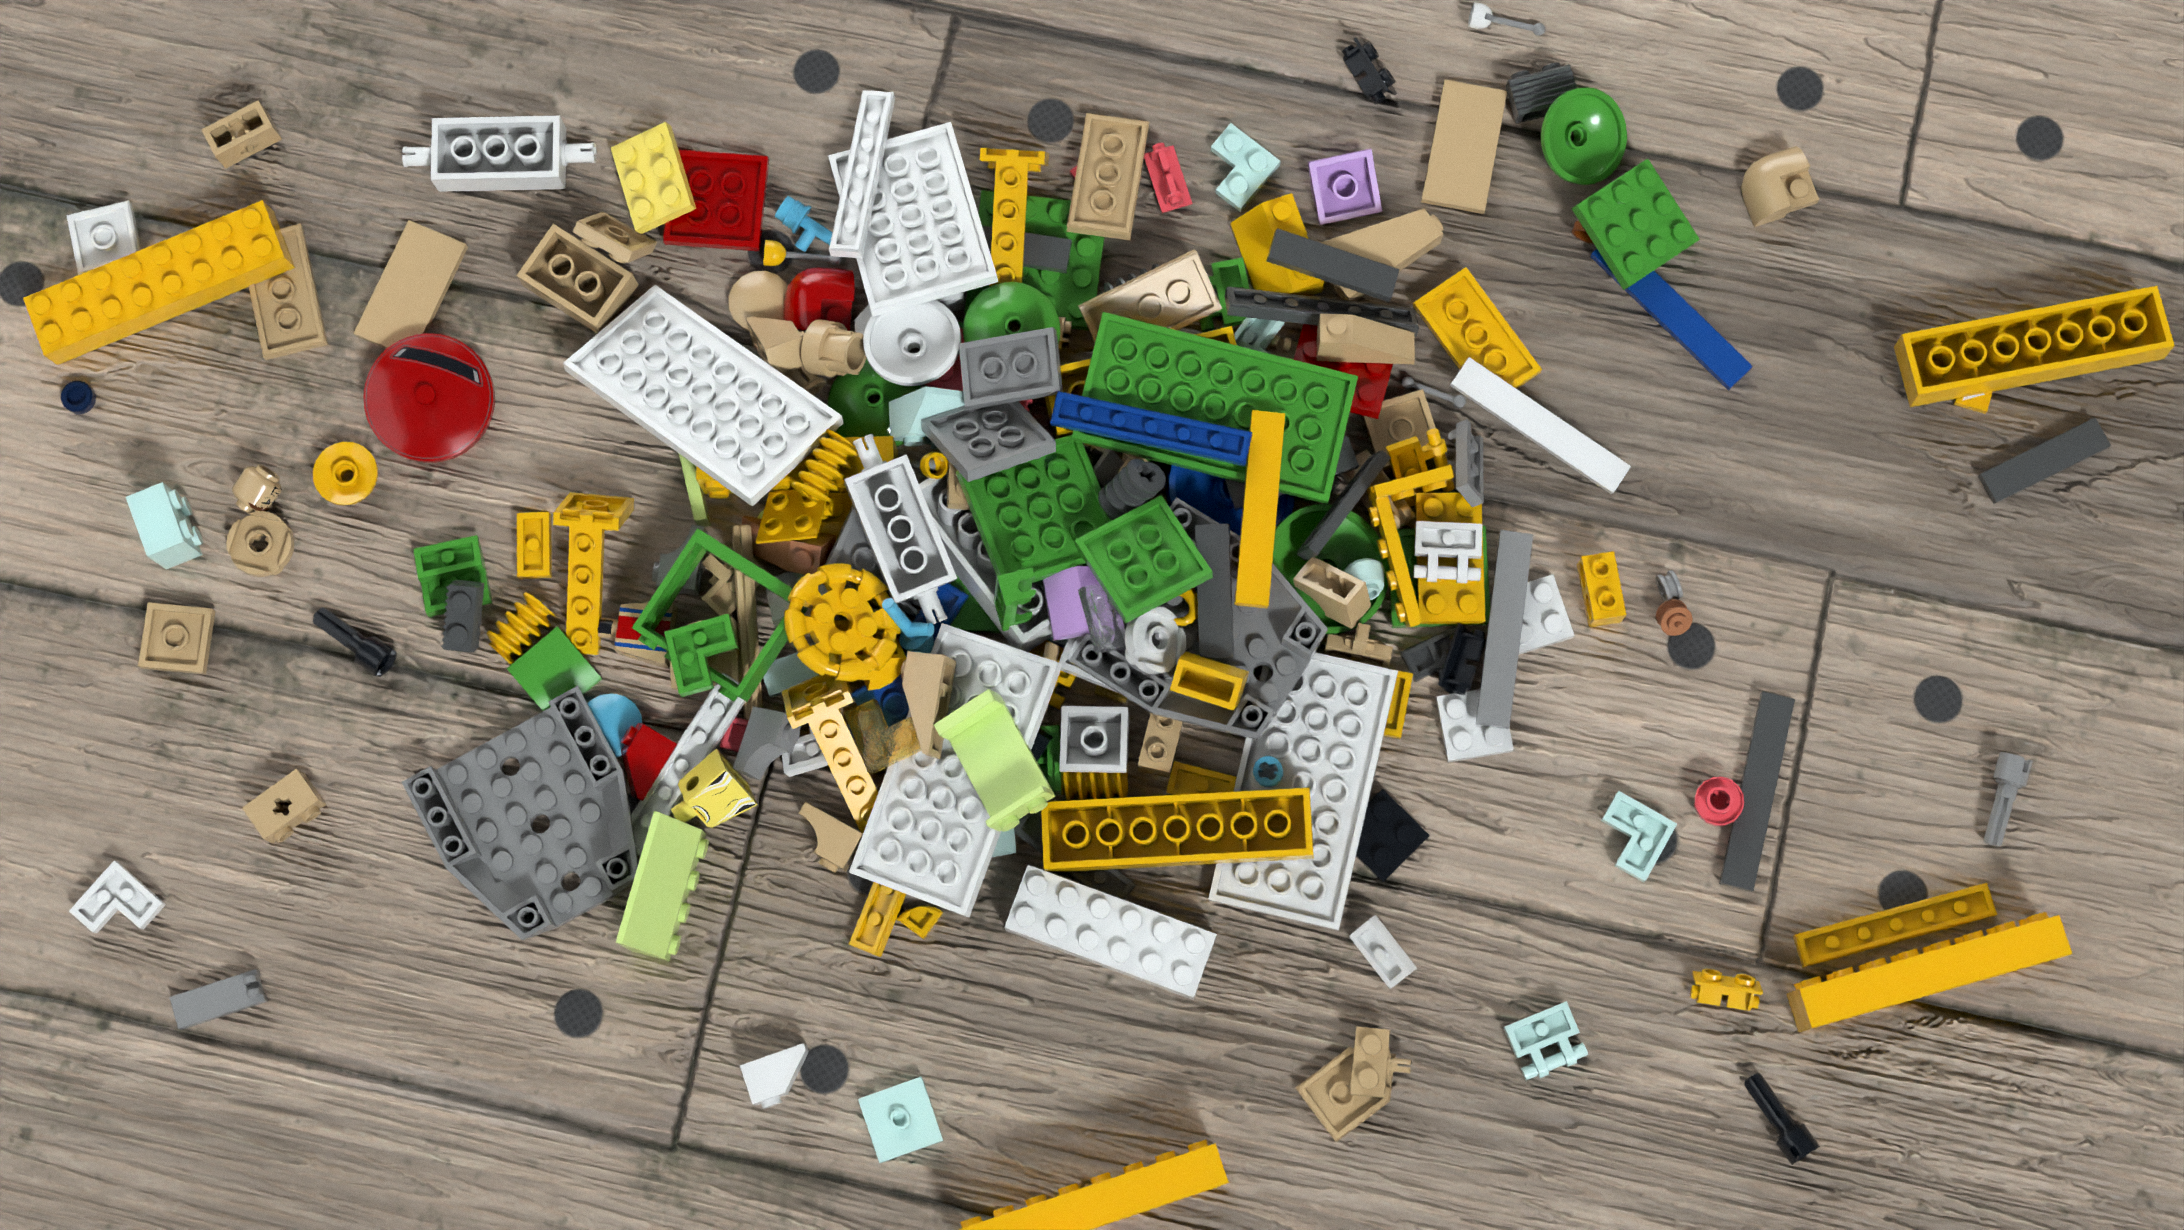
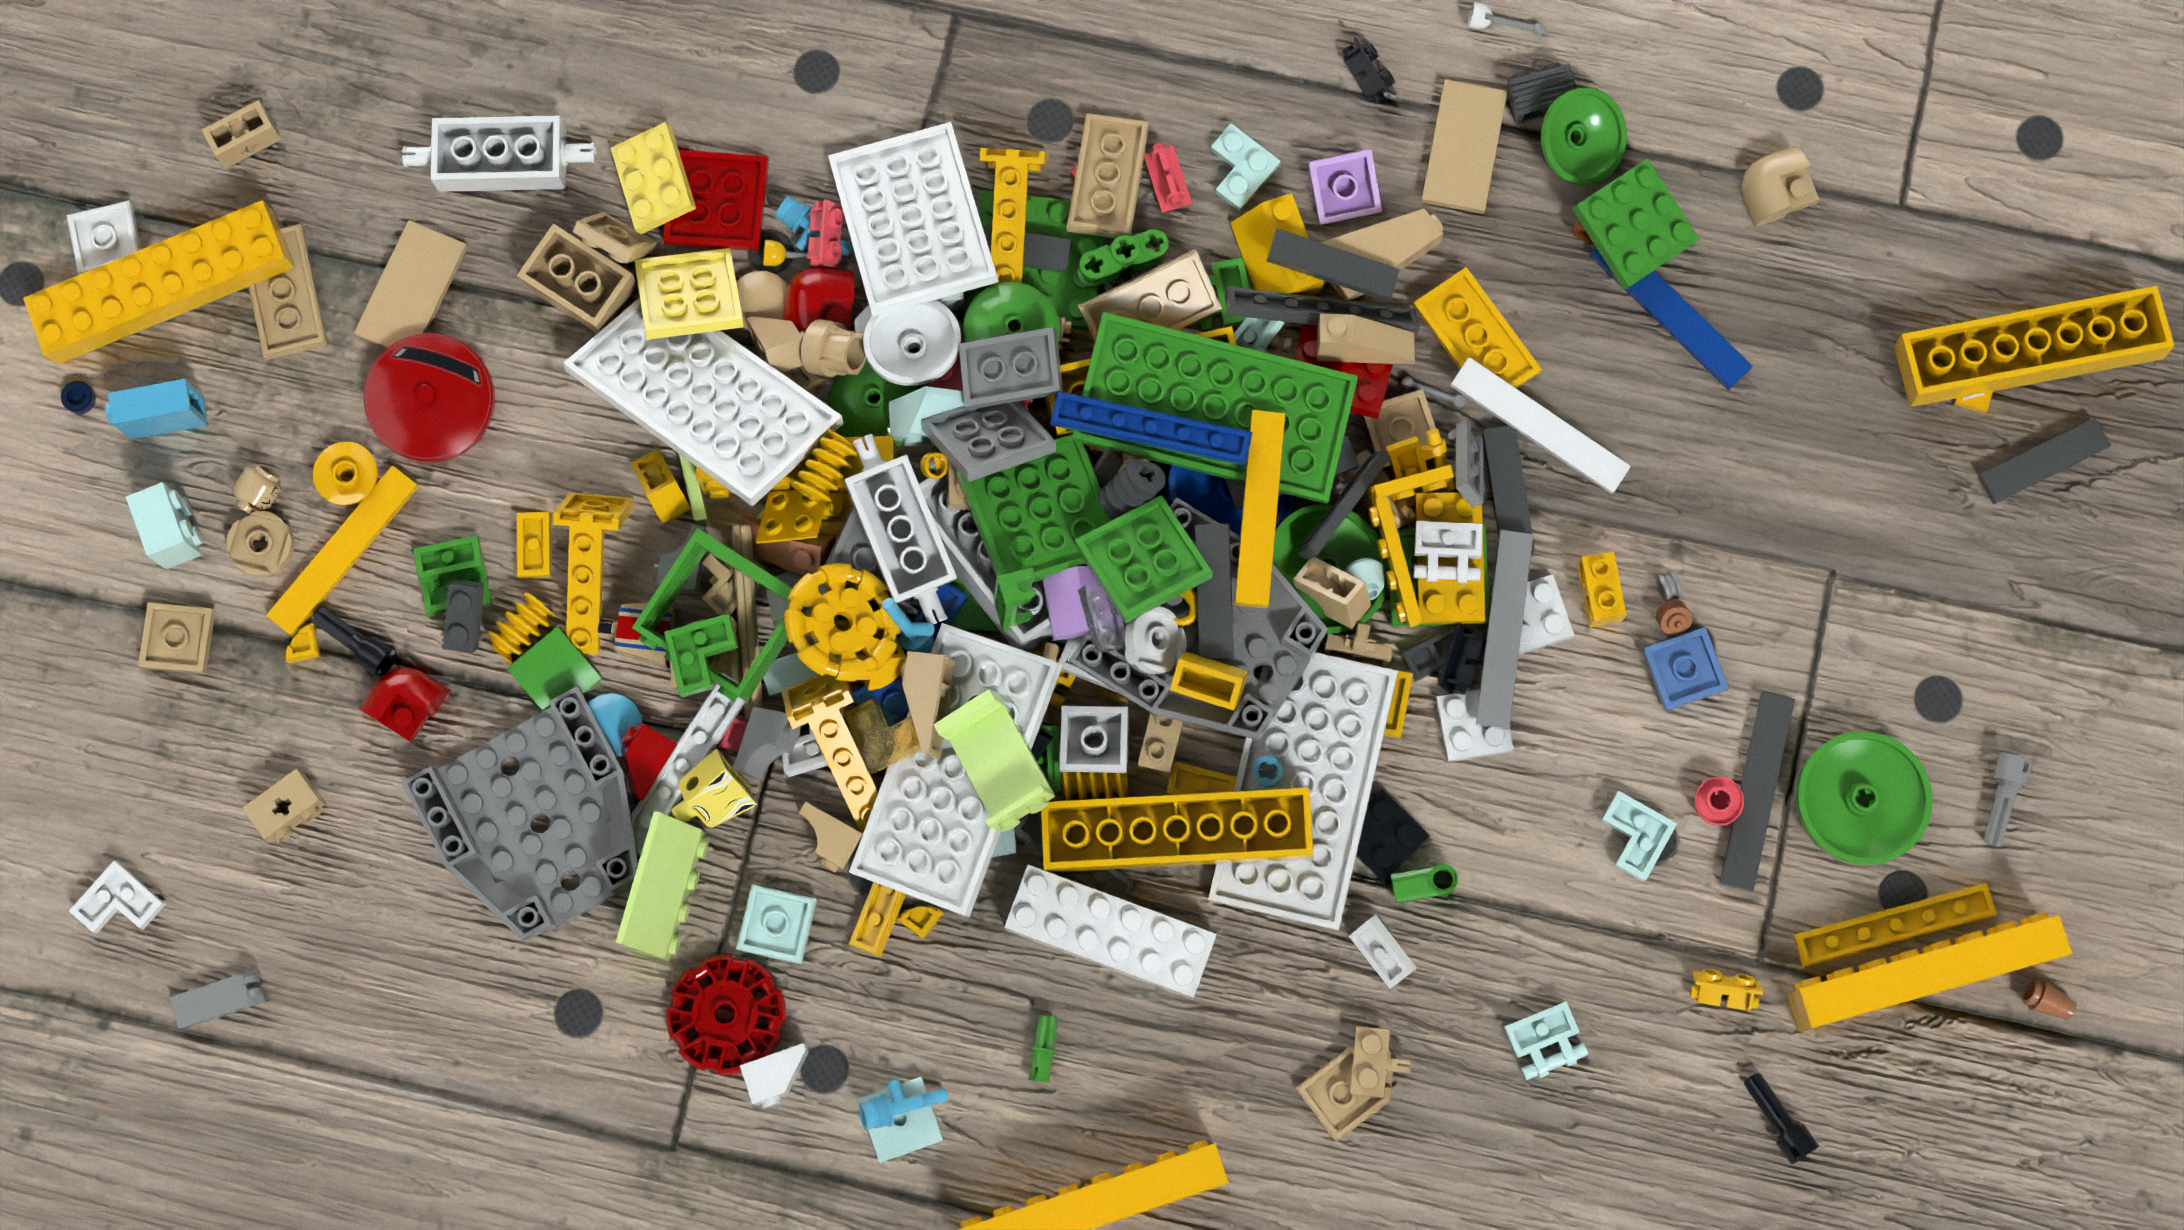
(157, 409): none -> medium azure brick
(303, 645): none -> yellow tile
(342, 551): none -> yellow tile
(404, 700): none -> red brick
(660, 486): none -> yellow arch
(688, 293): none -> light yellow plate
(745, 1020): none -> red plate
(776, 924): none -> light aqua plate
(826, 249): none -> coral hinge
(862, 174): white tile -> none
(881, 1112): none -> medium azure piece
(1043, 1049): none -> bright green axle
(1116, 259): none -> bright green axle
(1420, 884): none -> bright green piece
(1507, 480): none -> dark grey tile
(1685, 669): none -> medium blue plate
(1864, 798): none -> bright green dish
(2047, 999): none -> nougat cone

